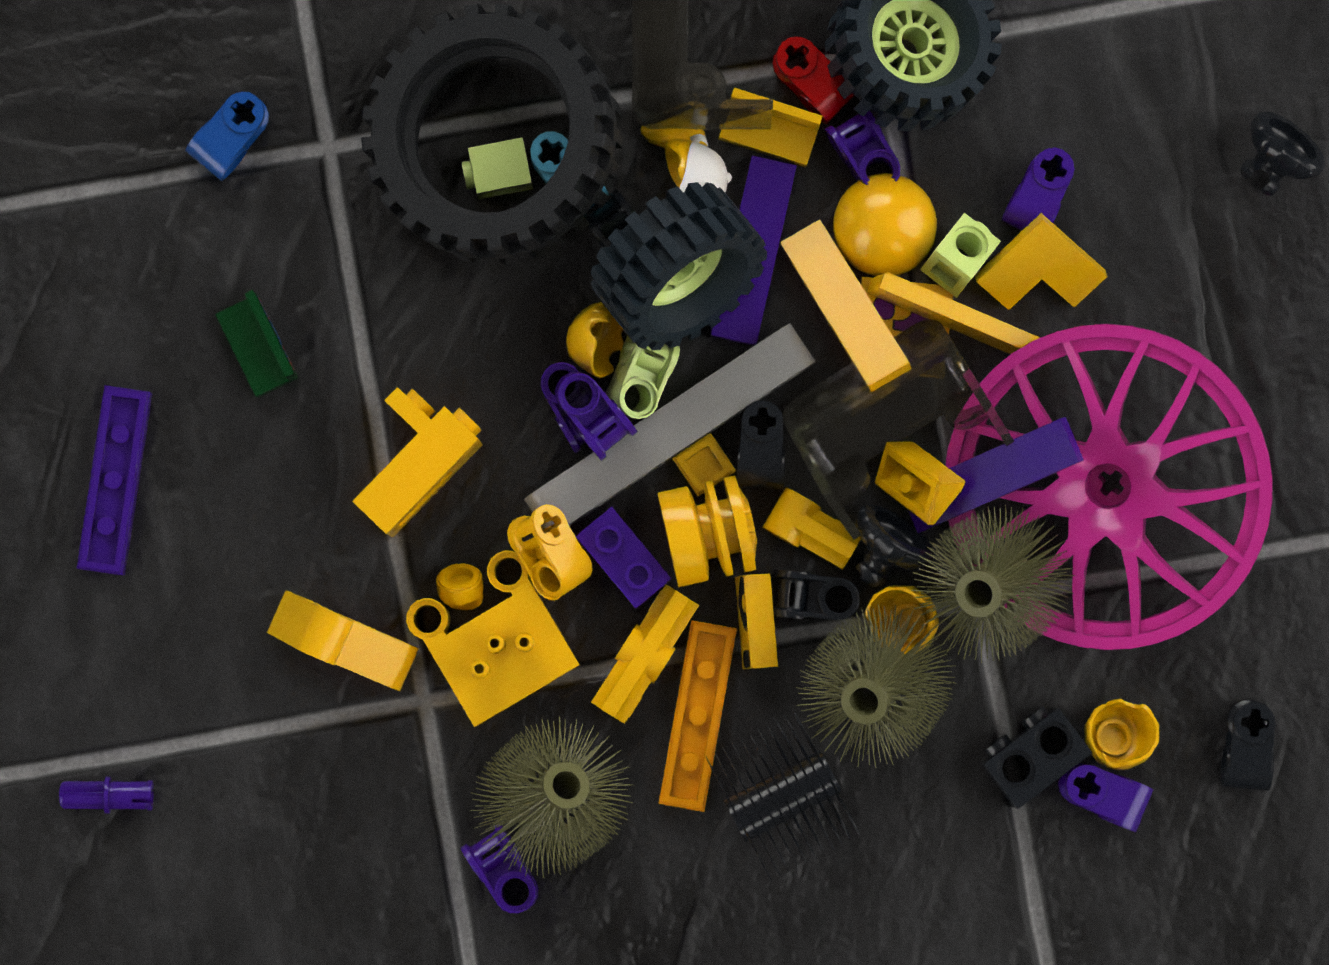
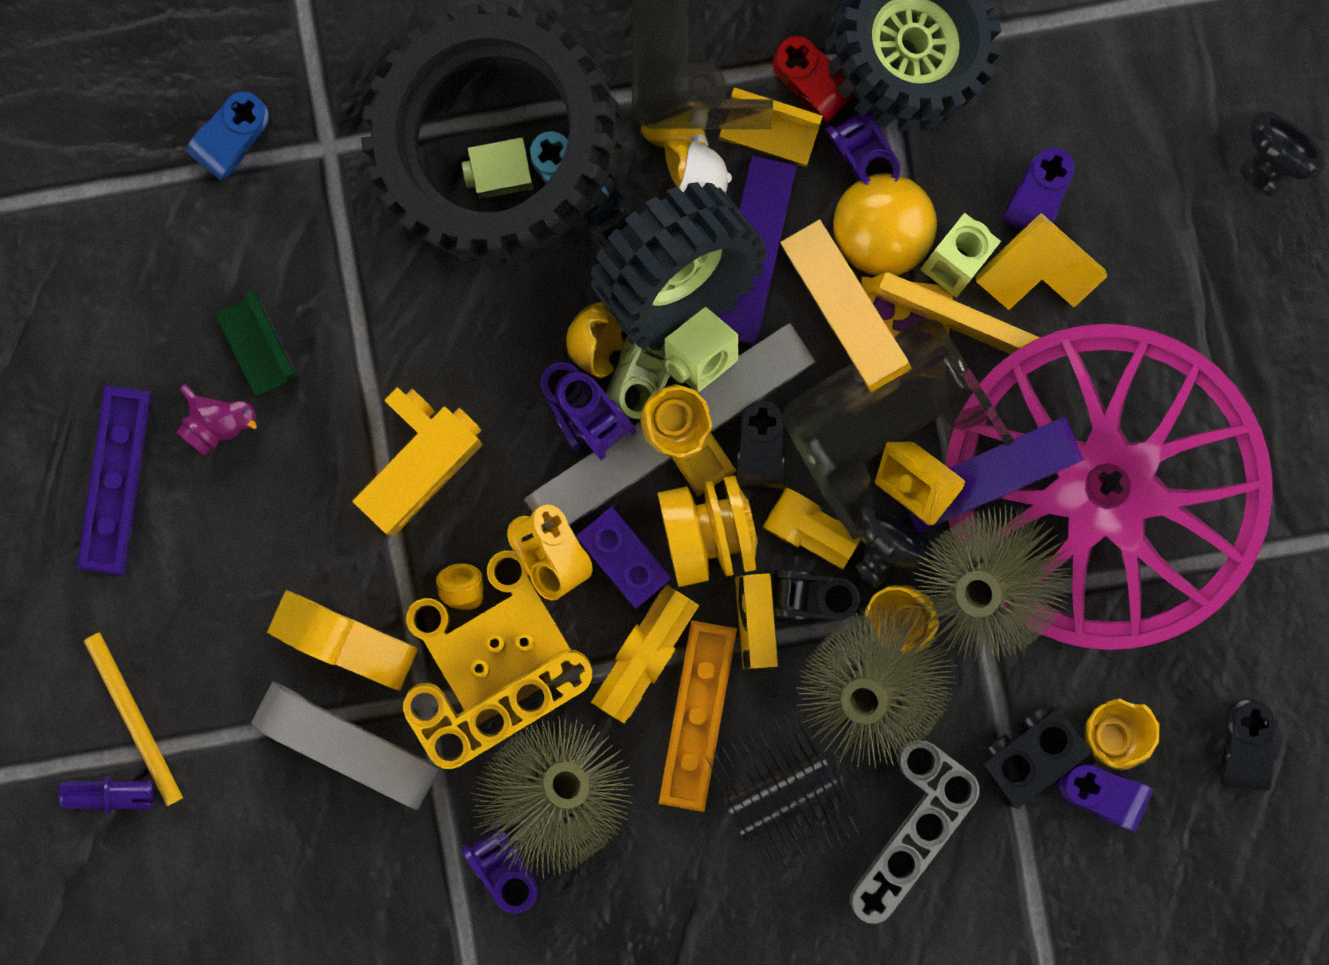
(133, 719): none -> yellow bar
(213, 420): none -> magenta animal
(344, 746): none -> light grey beam
(502, 700): none -> yellow beam
(676, 421): none -> yellow hair
(701, 350): none -> yellowish green brick
(906, 836): none -> light grey beam

